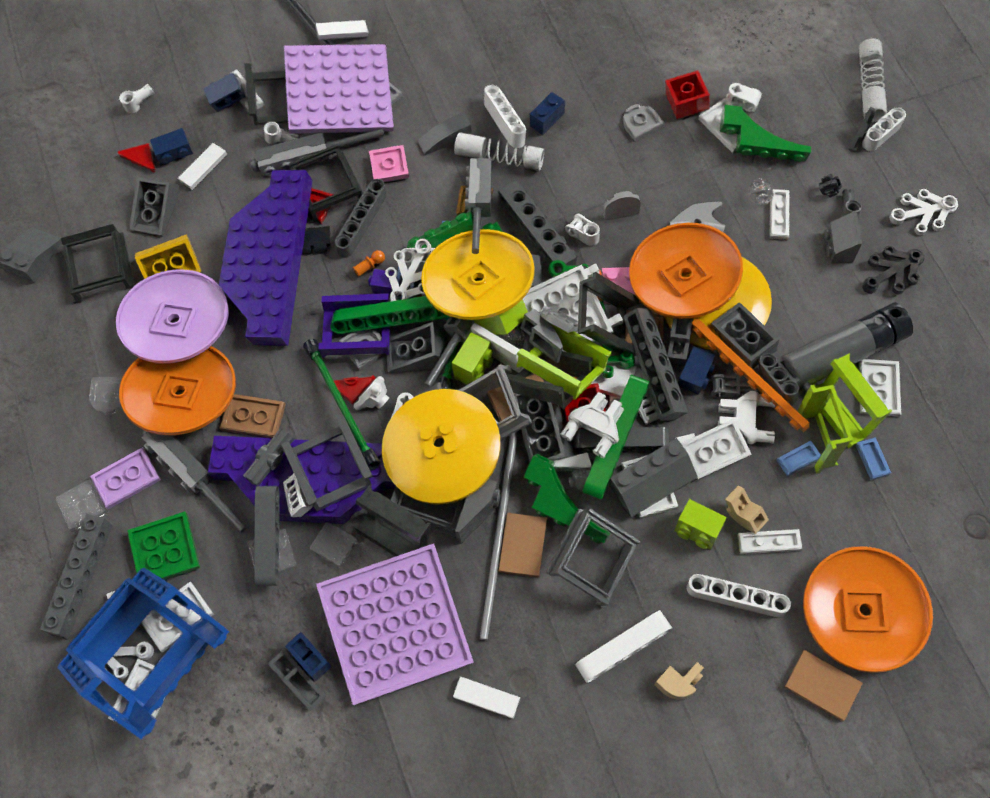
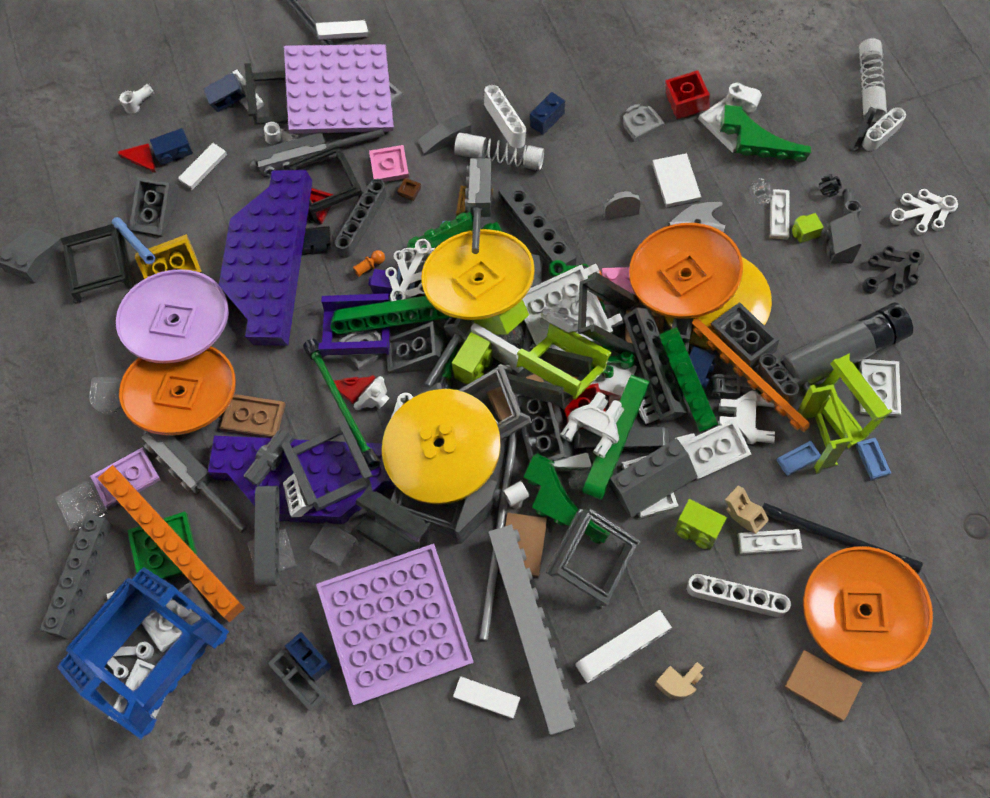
(143, 252): none -> medium blue piece
(171, 544): none -> orange brick
(409, 189): none -> reddish brown plate
(516, 494): none -> white pin
(531, 630): none -> light grey brick
(542, 335): dark grey slope -> none
(581, 228): white piece -> none
(676, 180): none -> white tile
(688, 379): none -> green arch
(778, 514): none -> black piece
(807, 228): none -> lime brick

